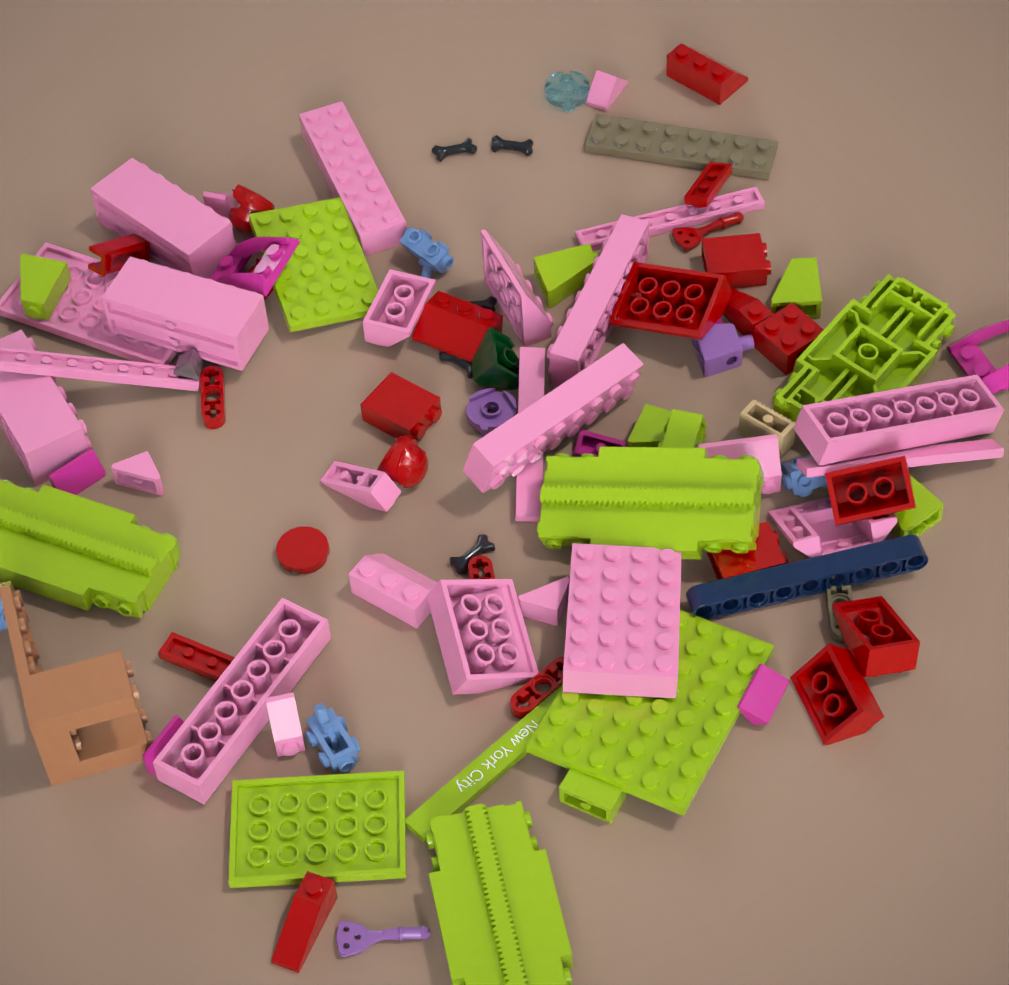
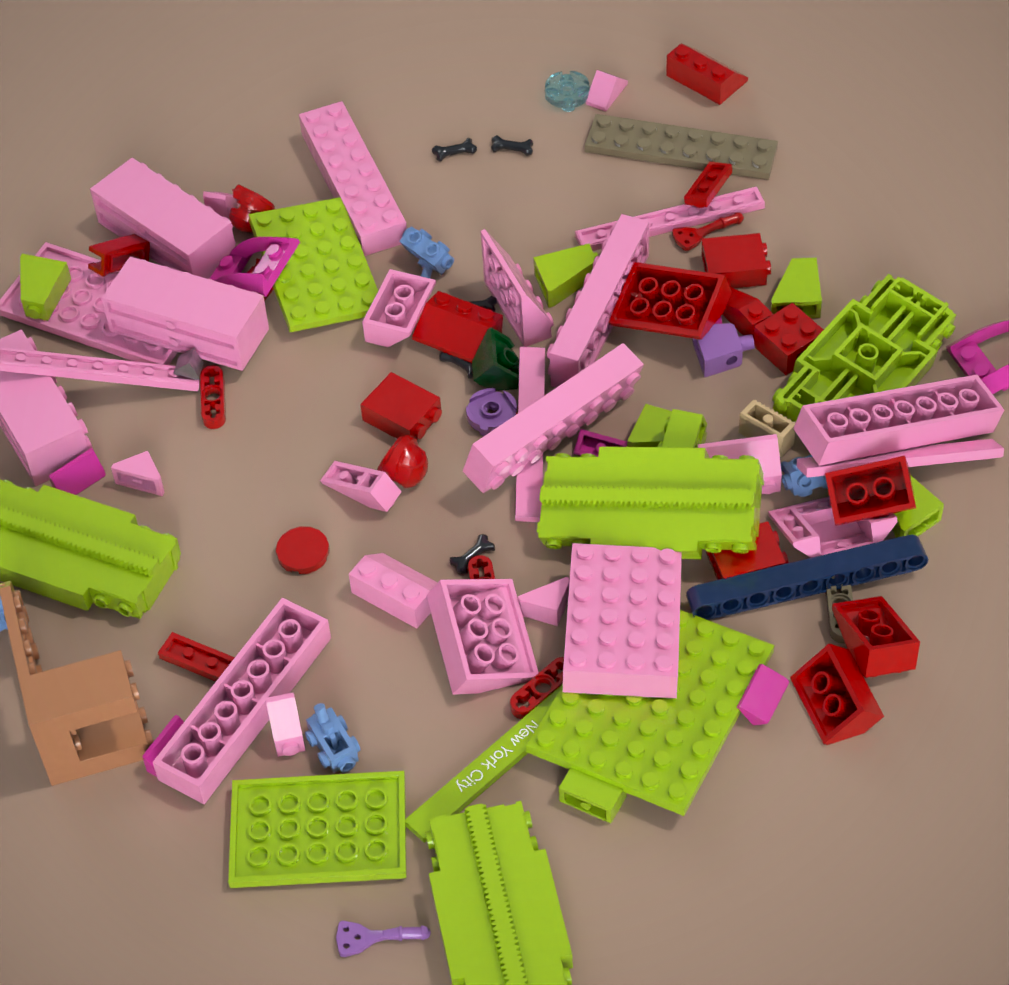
(304, 921): red slope -> none

